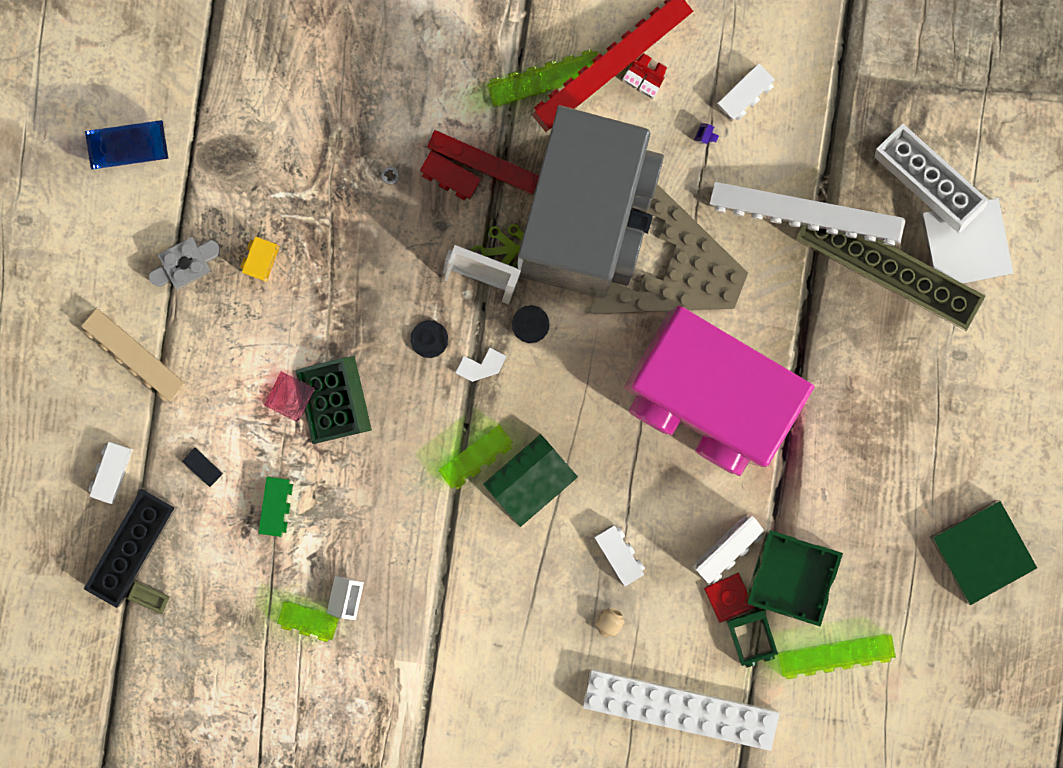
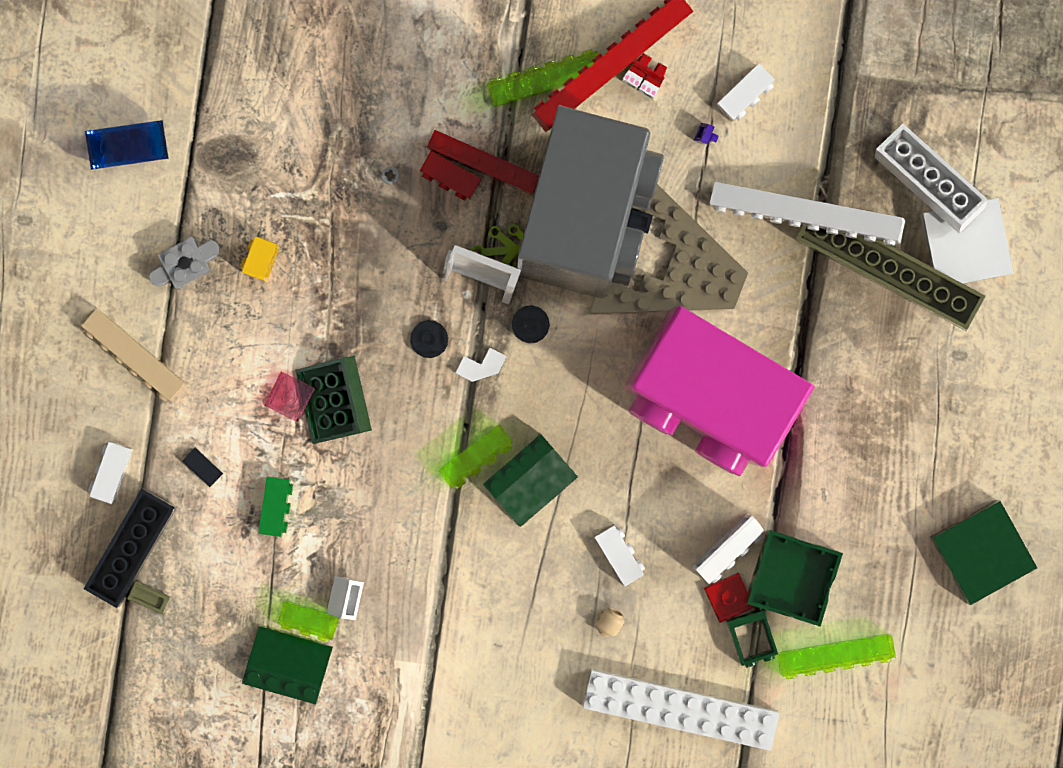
(287, 665): none -> dark green slope

